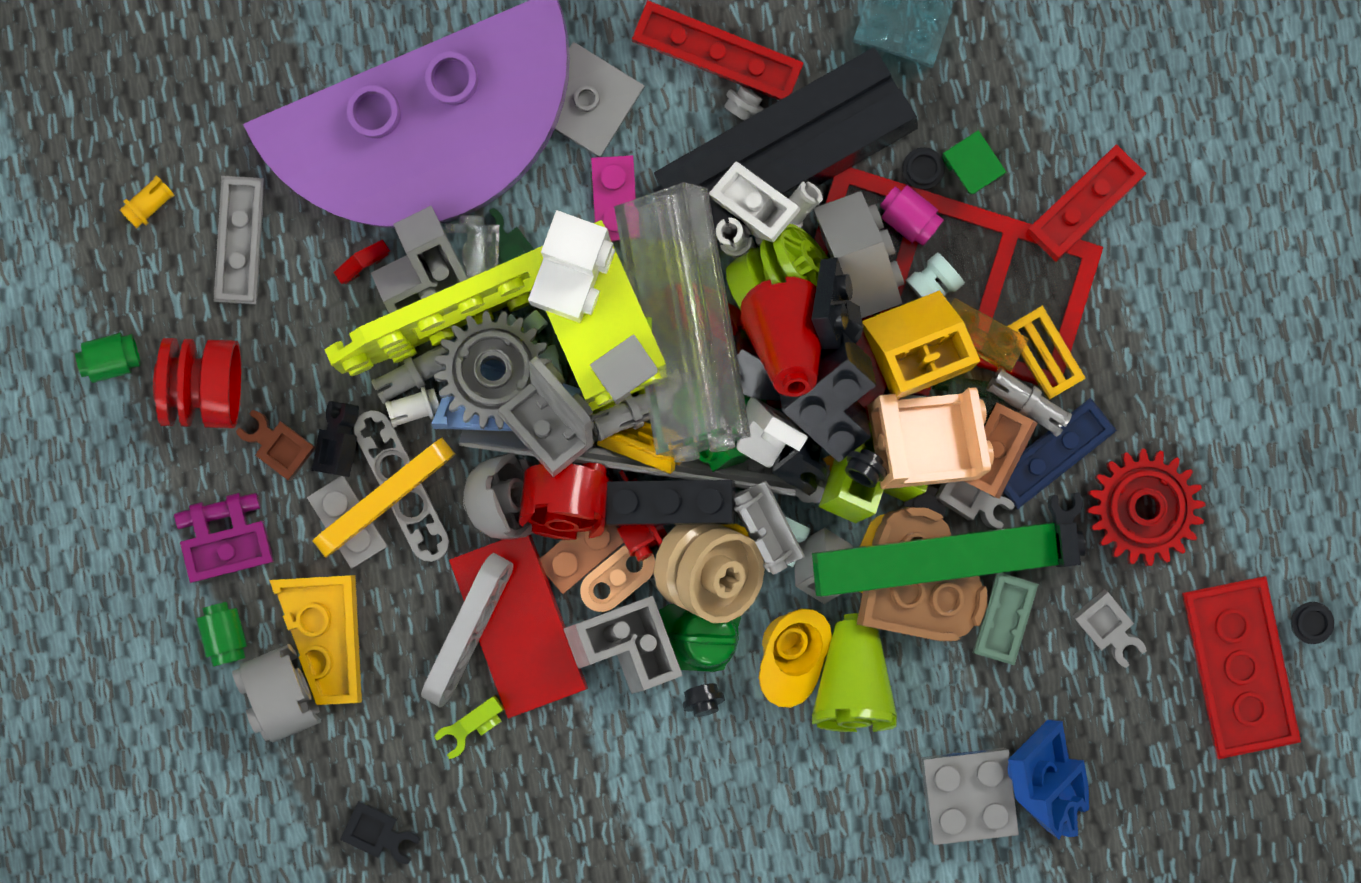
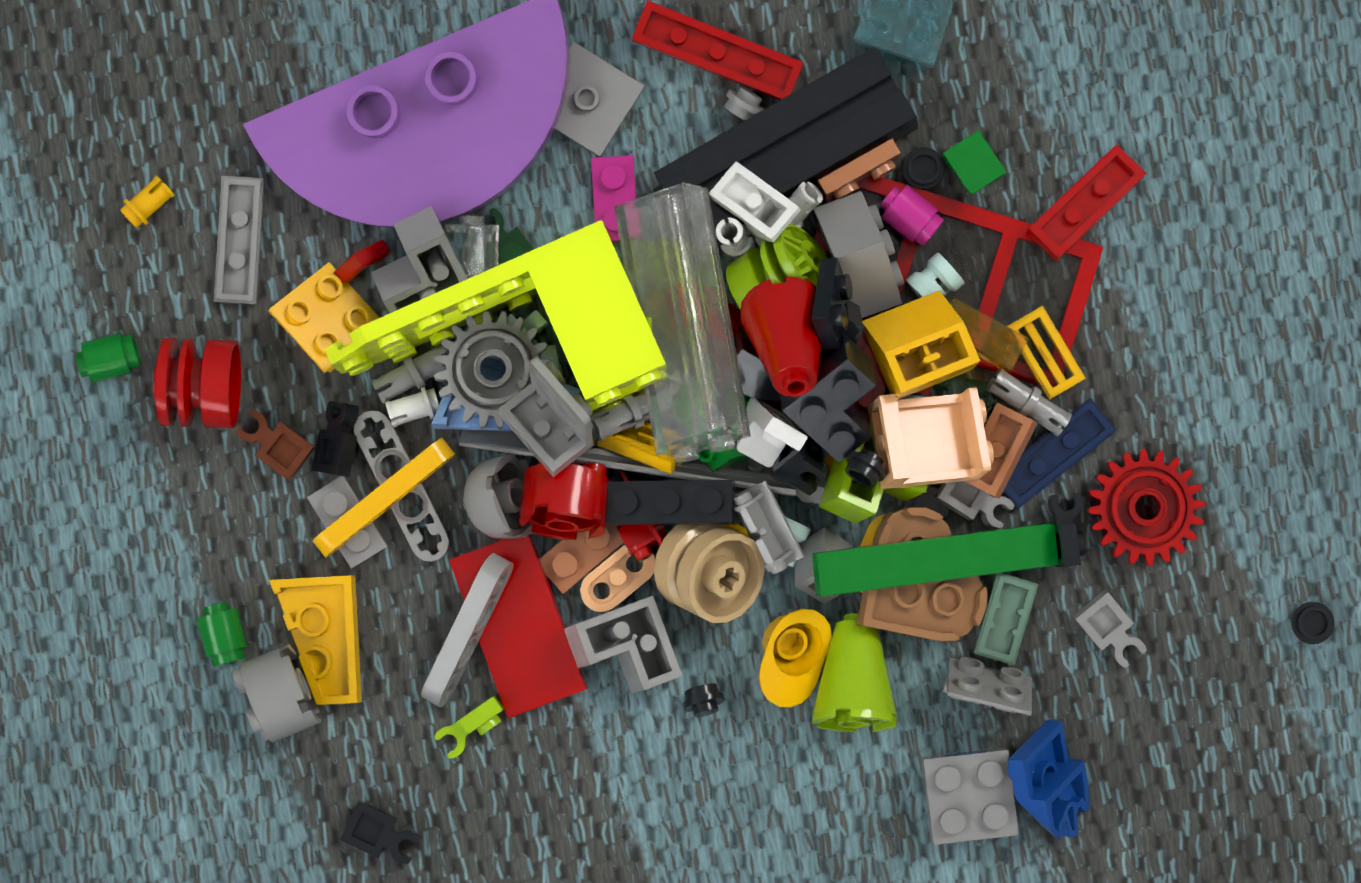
(225, 550): magenta plate -> none
(322, 314): none -> yellow hinge
(570, 266): white brick -> none
(624, 368): light grey panel -> none
(698, 642): green piece -> none
(875, 162): none -> nougat plate
(1003, 689): none -> light grey hinge
(1241, 667): red tile -> none

